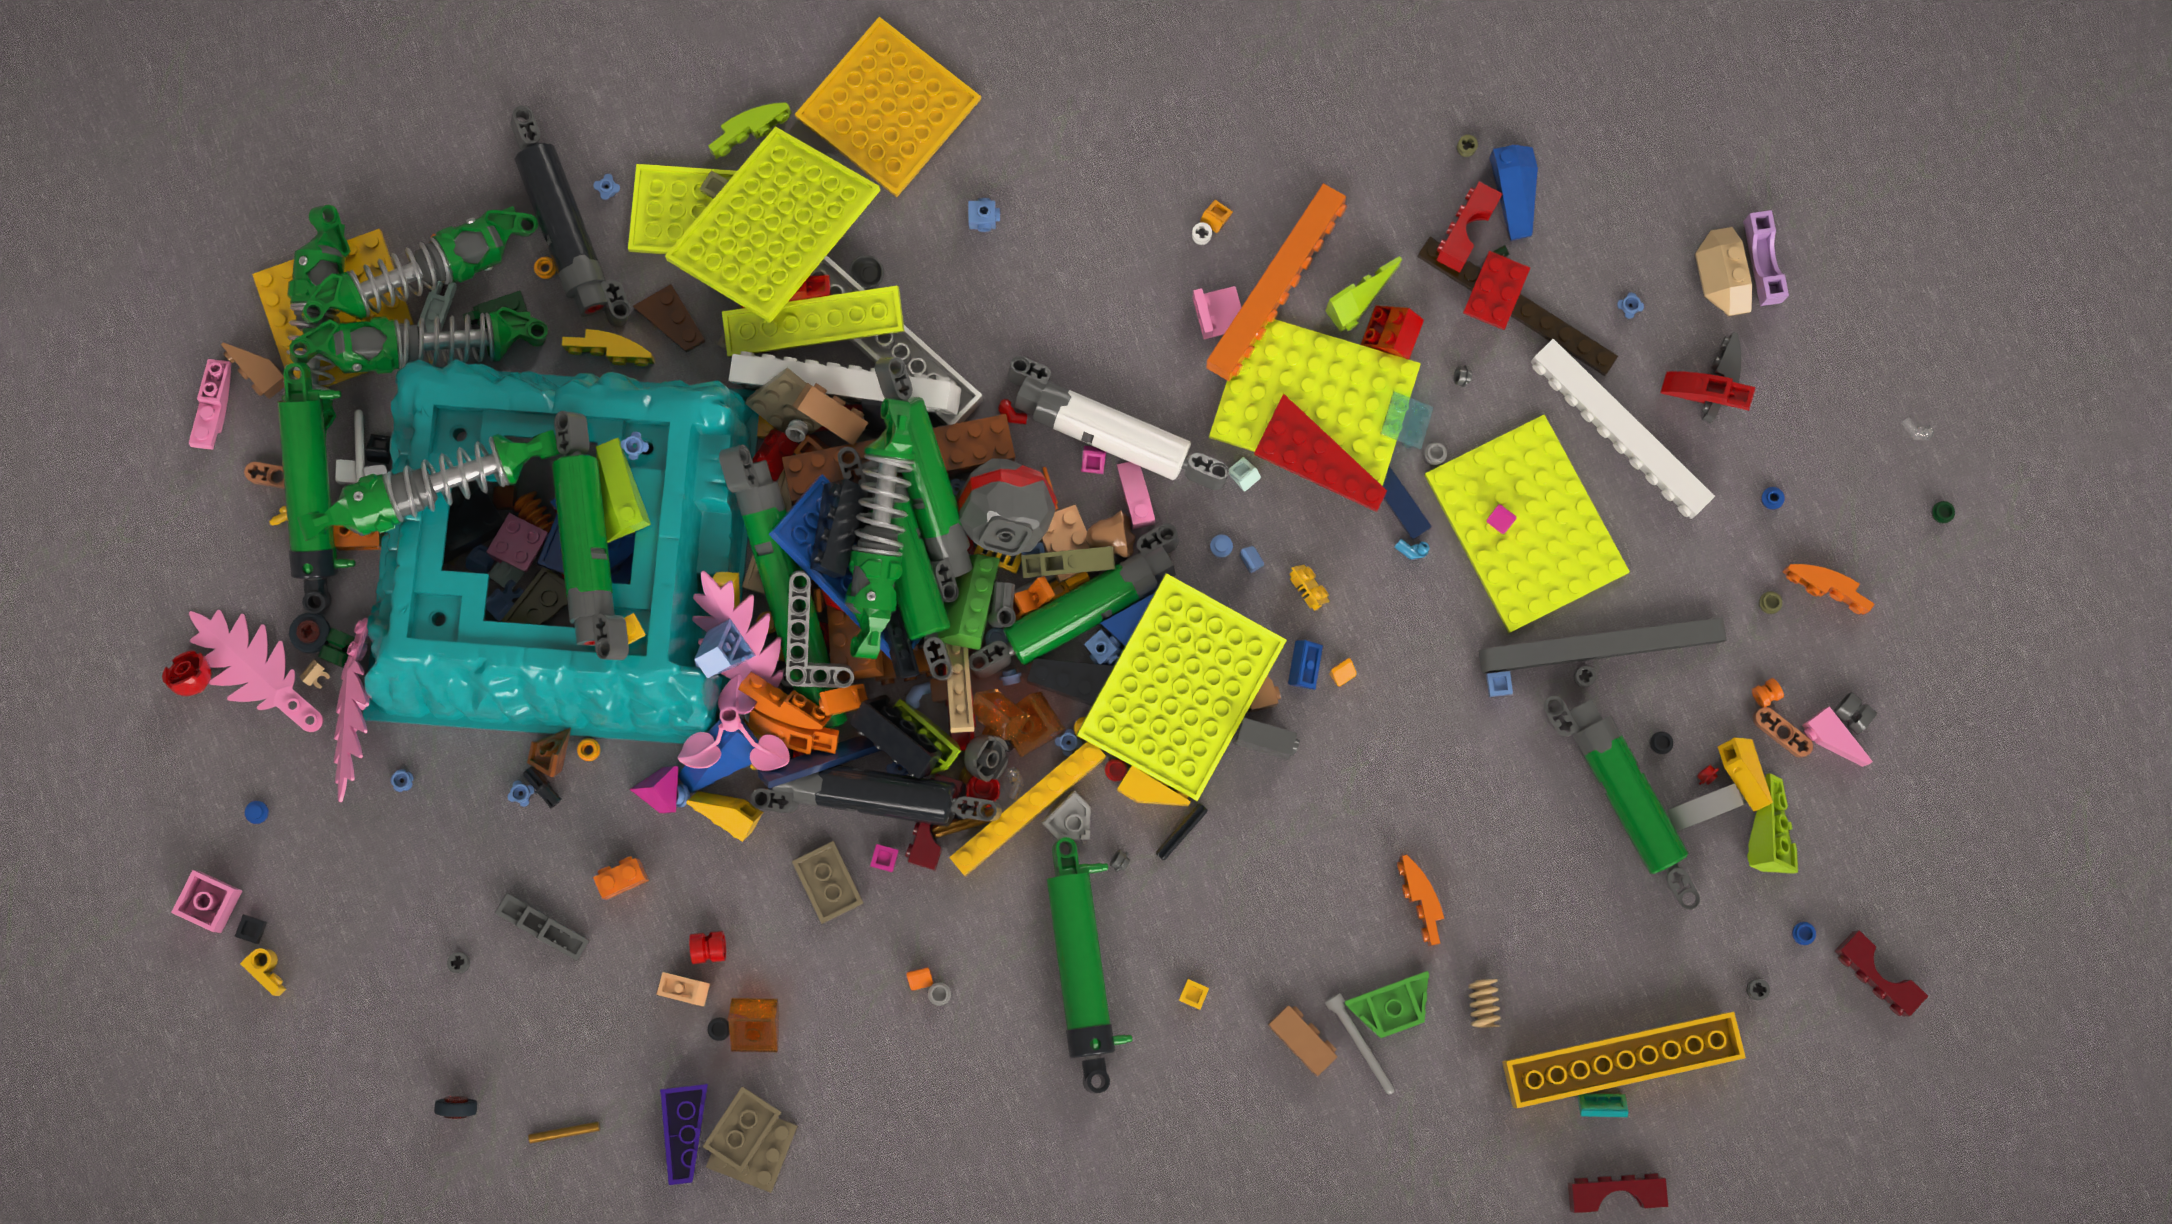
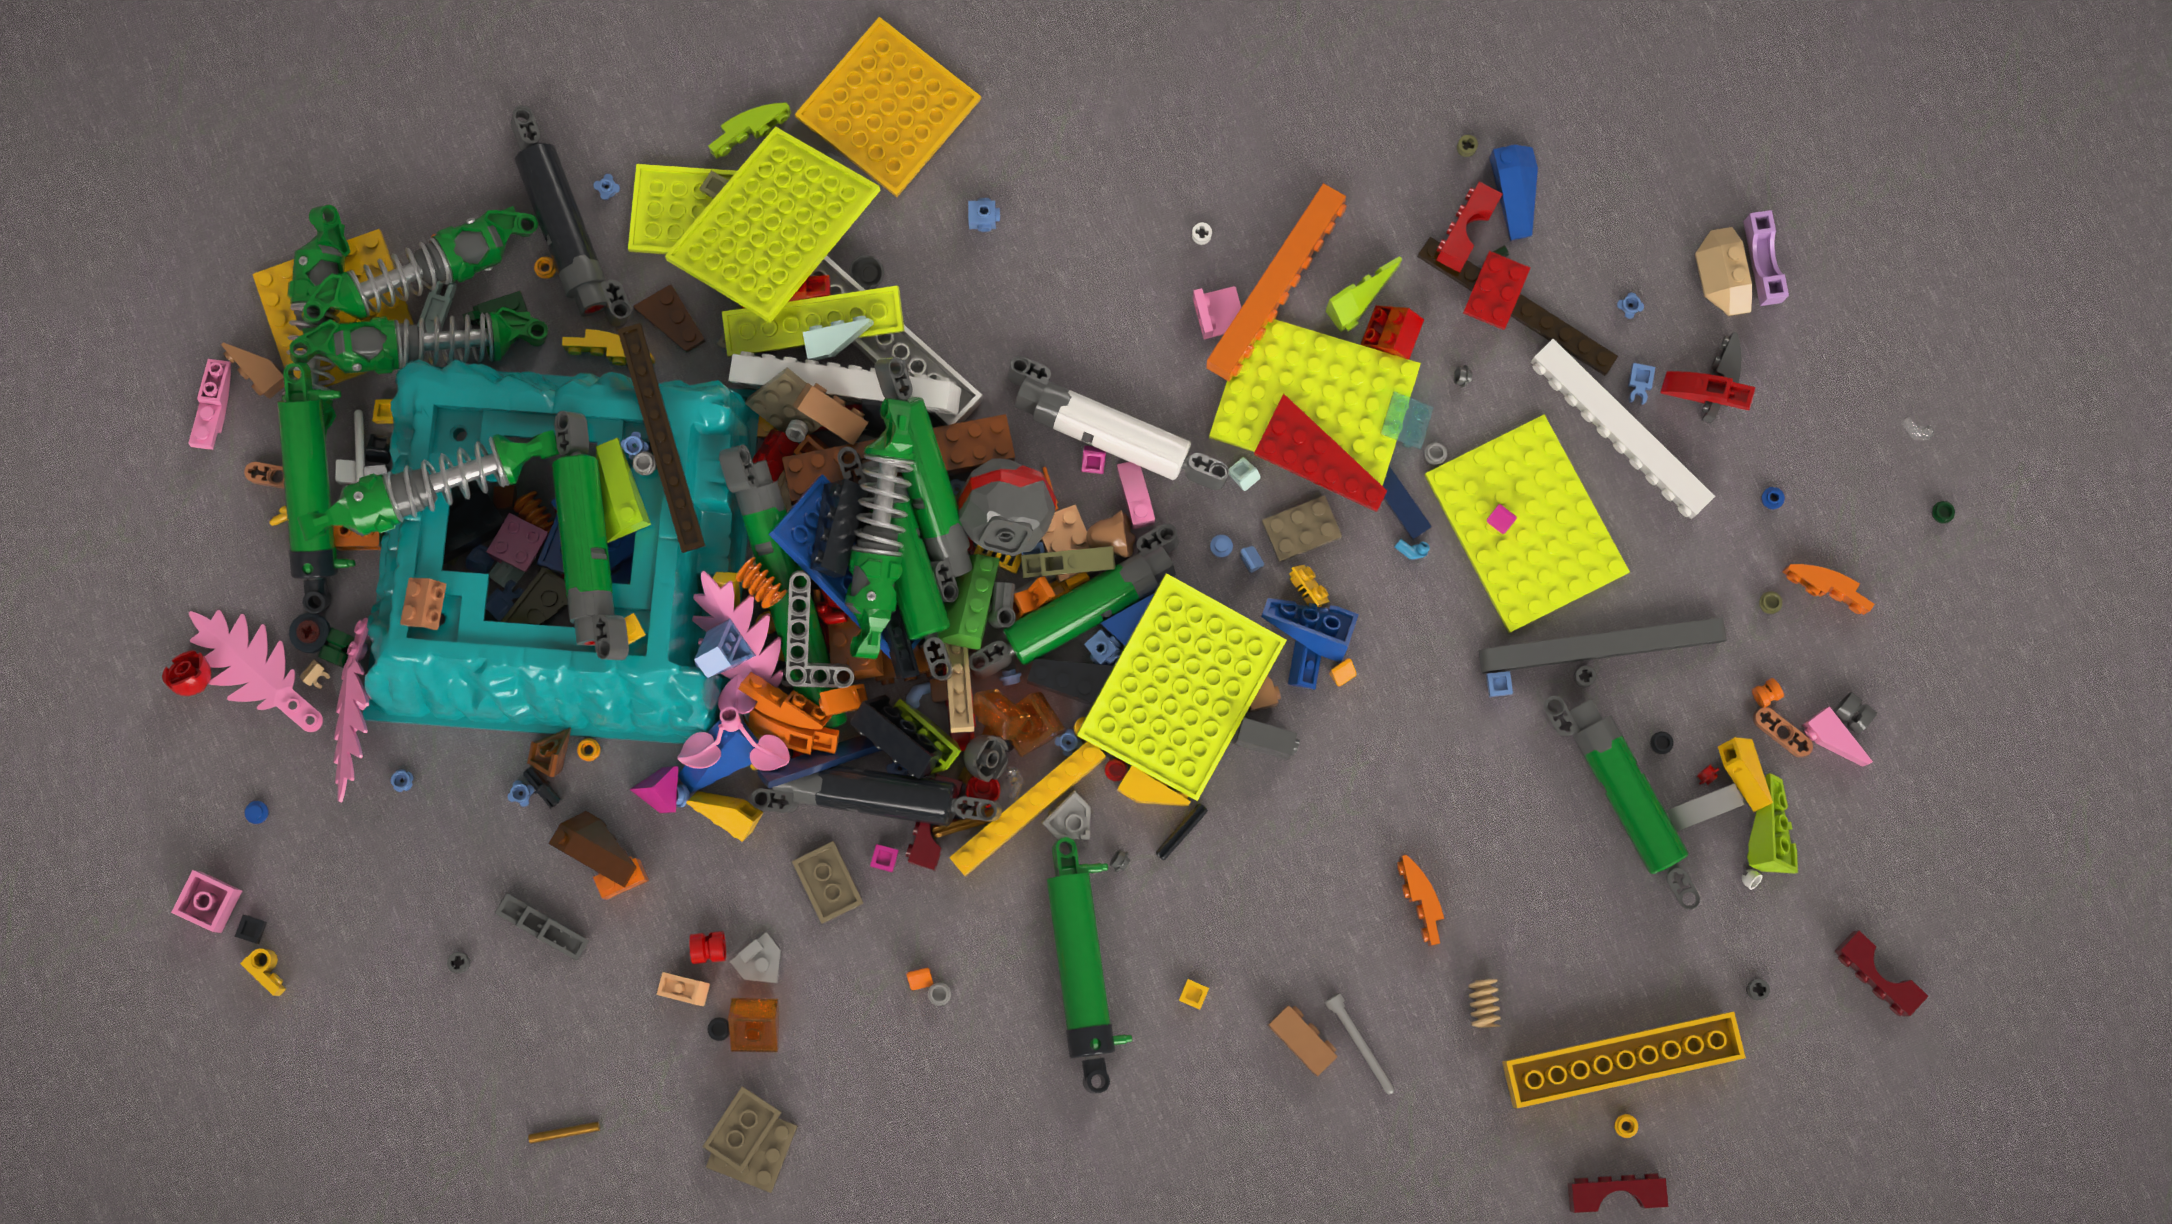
(382, 411): none -> yellow plate
(423, 603): none -> nougat bracket
(455, 1107): black wheel -> none
(593, 845): none -> reddish brown wedge
(644, 463): none -> light grey plate
(661, 438): none -> dark brown plate
(682, 1127): dark purple wedge -> none
(759, 584): none -> orange piece
(759, 960): none -> light grey plate
(828, 615): none -> red arm
(831, 340): none -> light aqua slope
(995, 634): medium blue plate -> none
(1012, 416): red arm -> none
(1216, 216): light orange slope -> none
(1301, 528): none -> dark tan plate
(1318, 628): none -> blue wedge
(1393, 1006): bright green wing -> none
(1603, 1105): plate -> none
(1632, 1129): none -> yellow plate
(1641, 379): none -> medium blue plate
(1752, 879): none -> white hinge
(1804, 933): blue plate -> none

